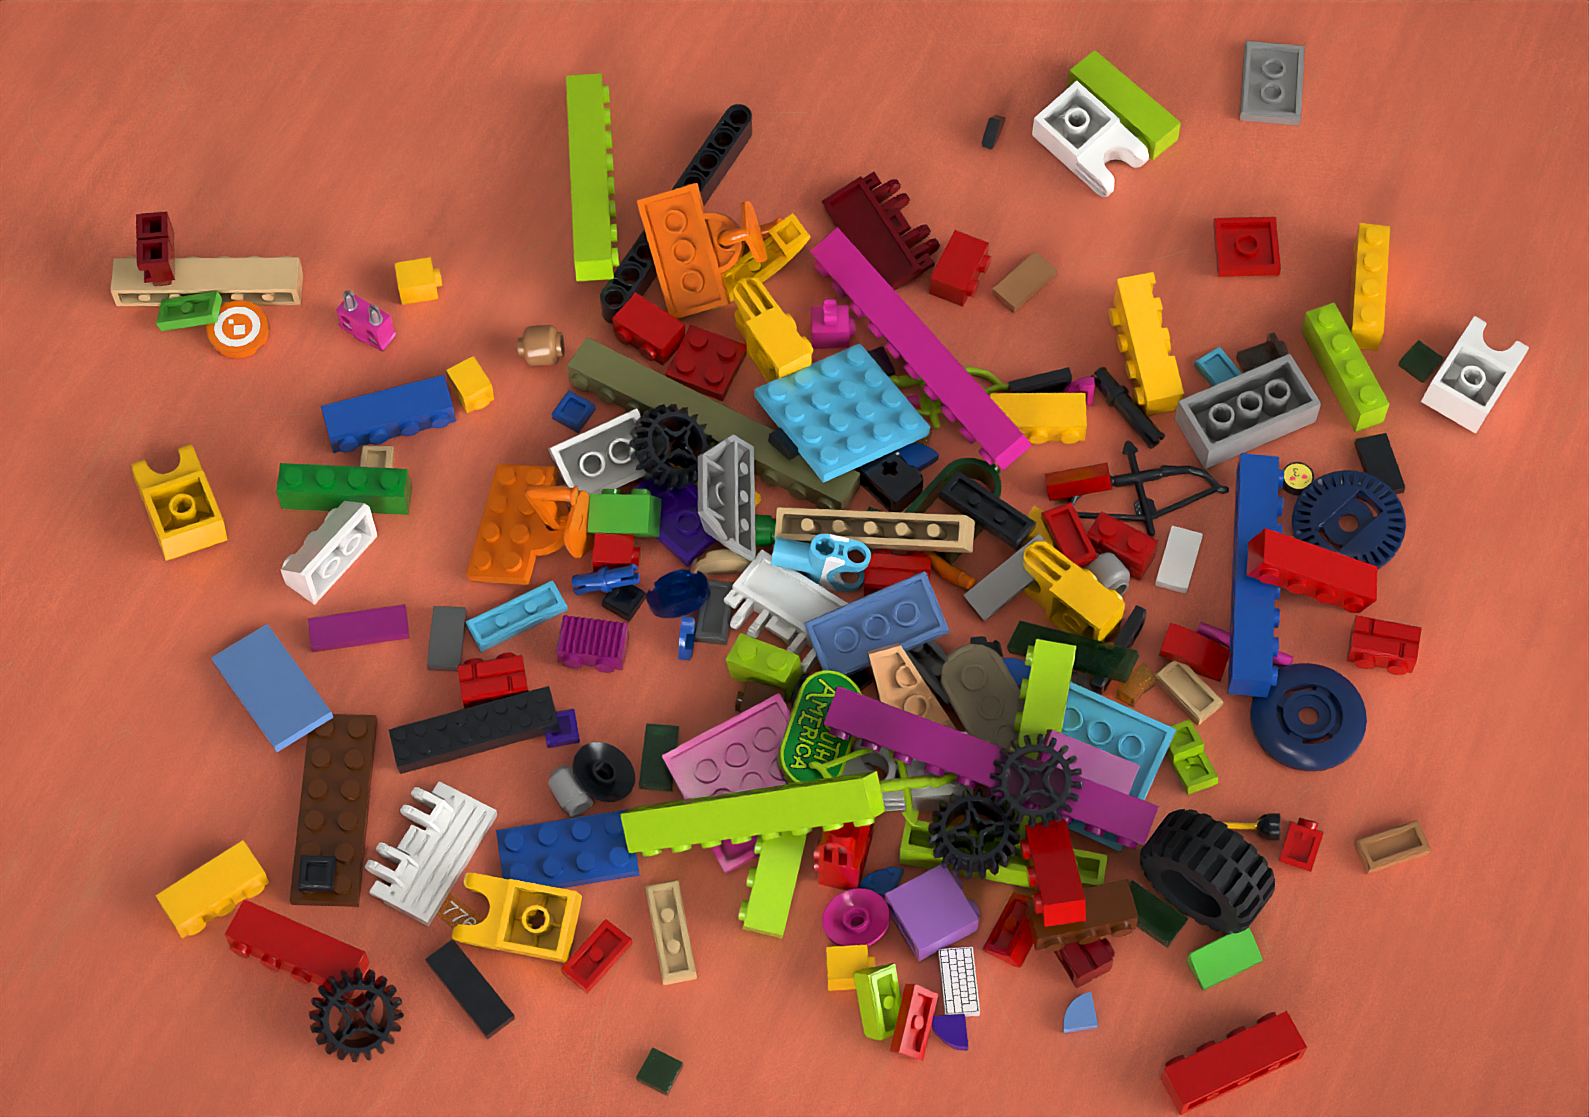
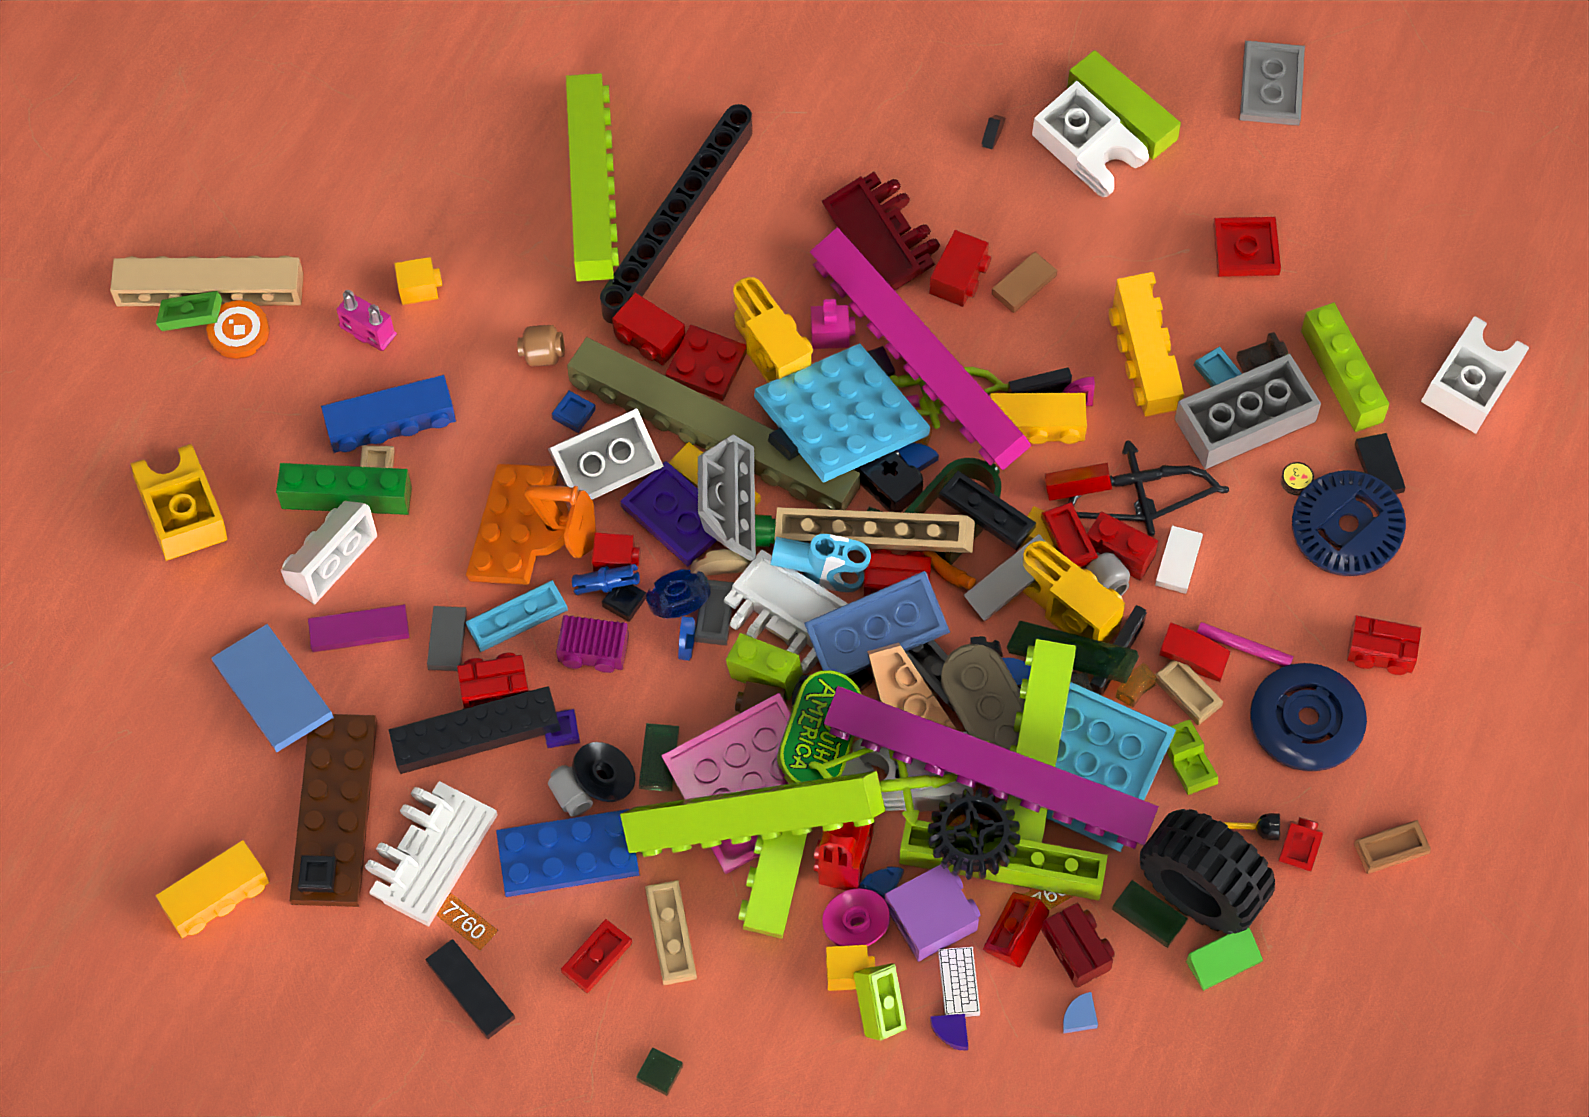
(155, 248): dark red hips -> none
(291, 946): red brick -> none
(364, 1002): black gear -> none
(470, 384): yellow brick -> none
(511, 918): yellow brick -> none
(624, 513): bright green brick -> none
(688, 445): black gear -> none
(690, 249): orange plate -> none
(784, 243): yellow slope -> none
(914, 1022): plate -> none
(1053, 873): red brick -> none
(1055, 759): black gear -> none
(1095, 763): magenta tile -> none
(1108, 911): reddish brown brick -> none
(1118, 397): black pin -> none
(1232, 1062): red brick -> none
(1253, 602): blue brick -> none
(1312, 571): red brick -> none
(1369, 285): yellow brick -> none
(1420, 361): clear green tile -> none

